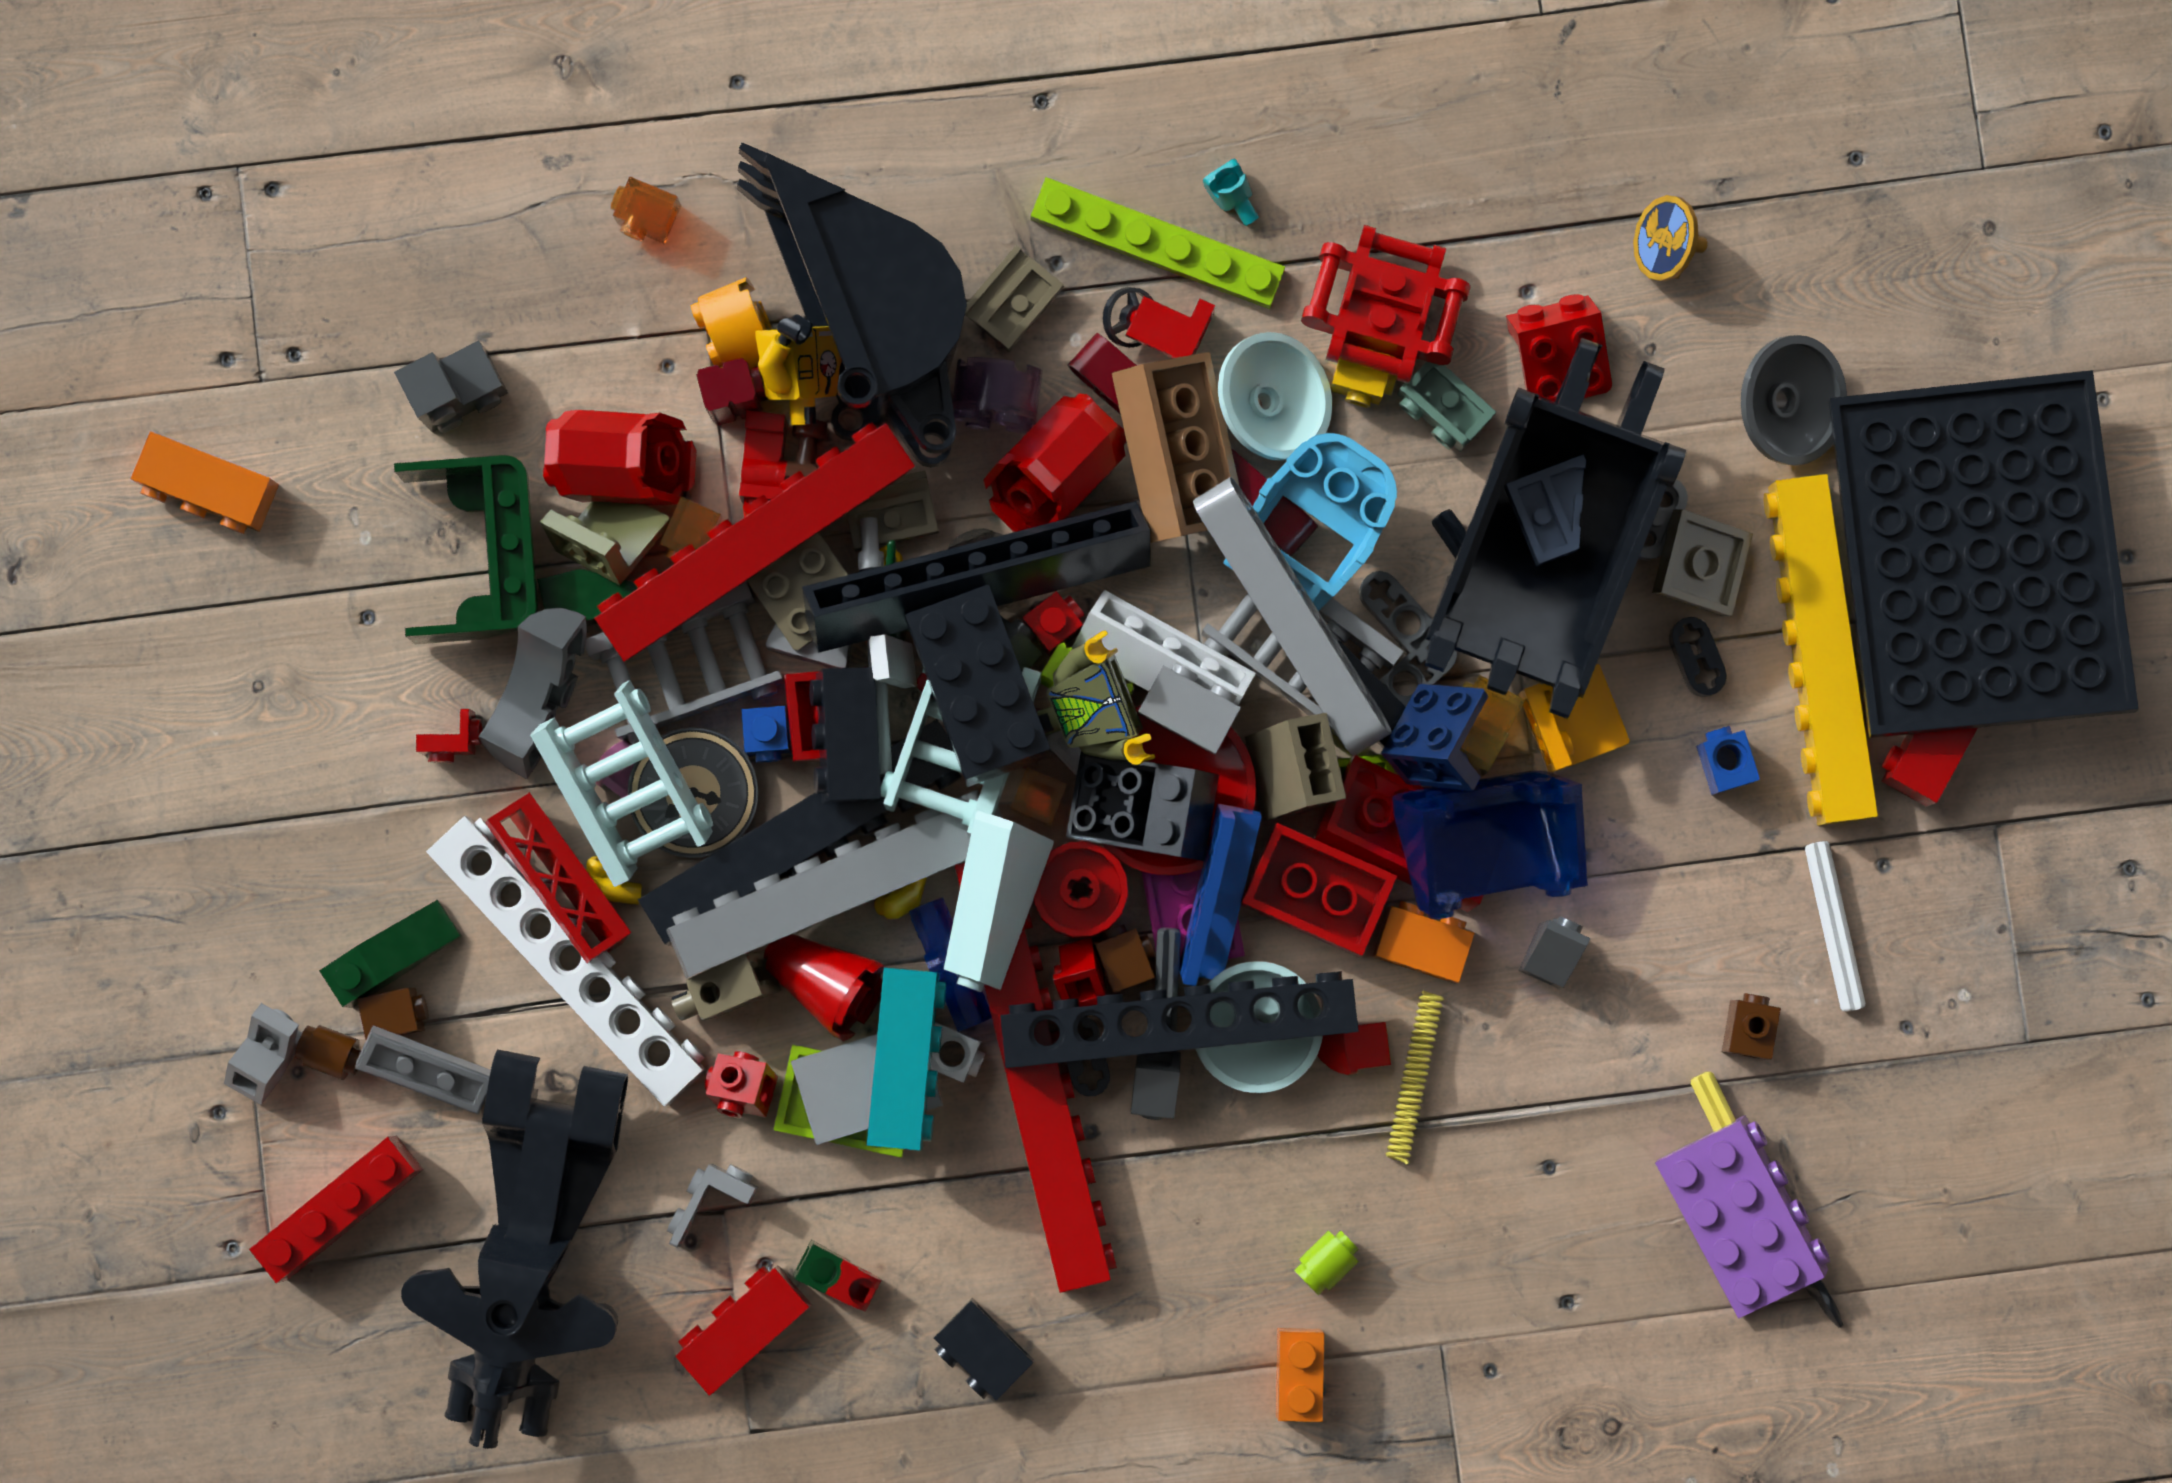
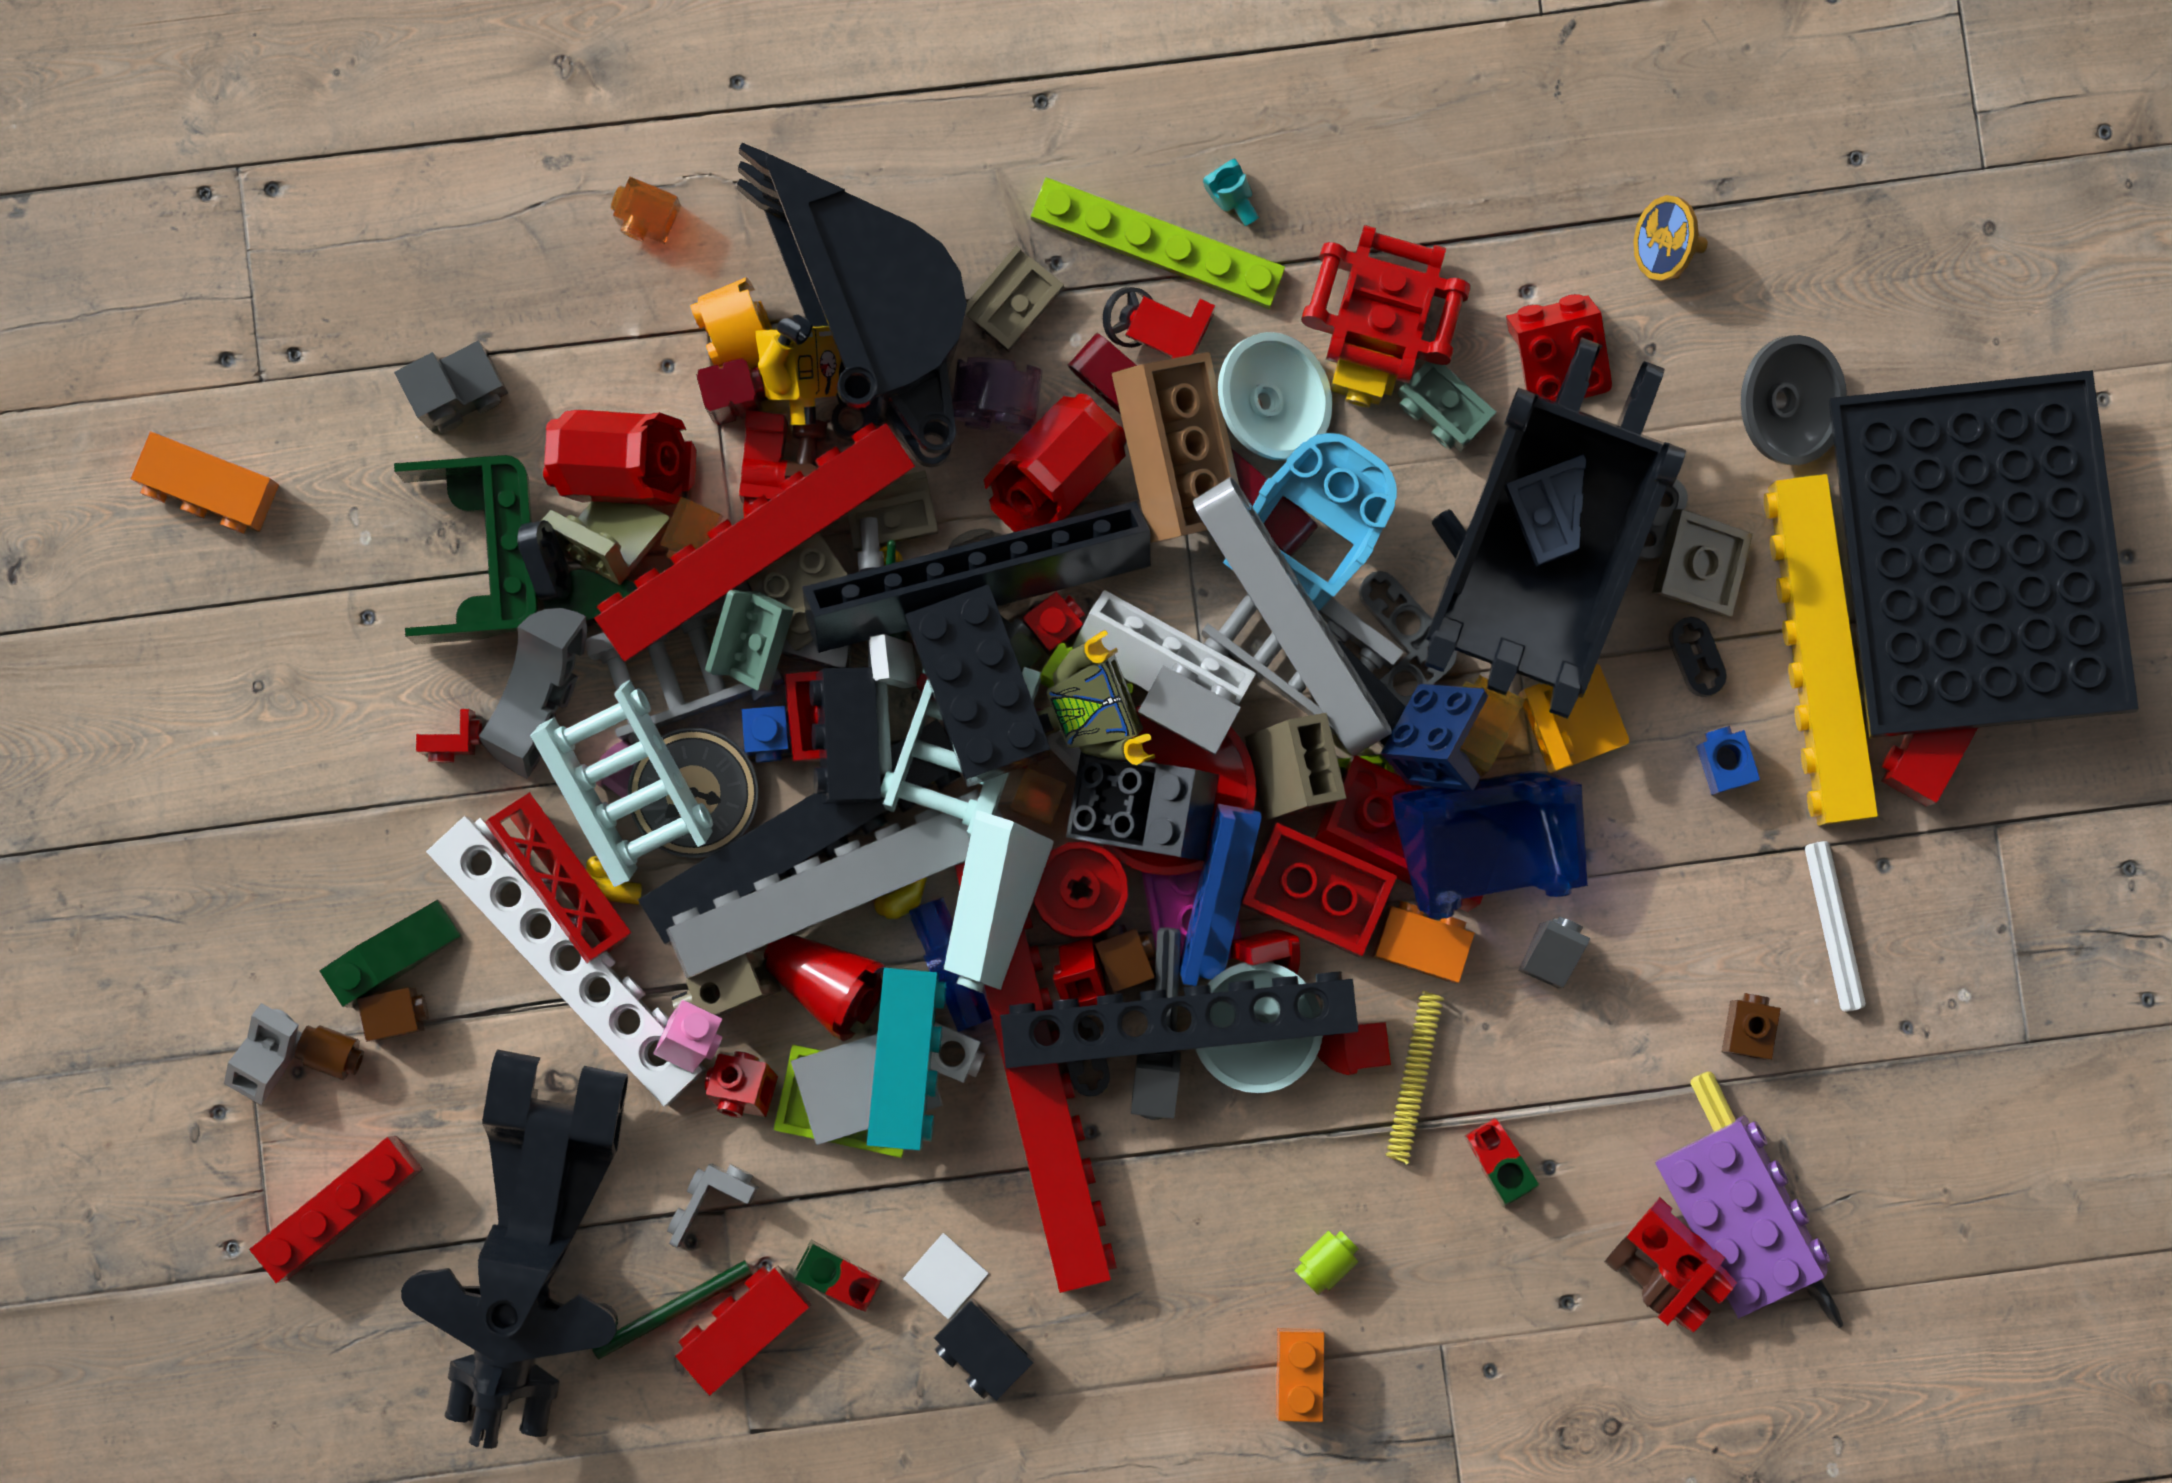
(424, 1069): light grey tile -> none
(544, 560): none -> black beam
(675, 1308): none -> dark green bar
(689, 1037): none -> bright pink brick
(749, 638): none -> sand green bracket
(945, 1276): none -> white sticker
(1273, 945): none -> red tile
(1501, 1162): none -> leg
(1683, 1267): none -> red hips

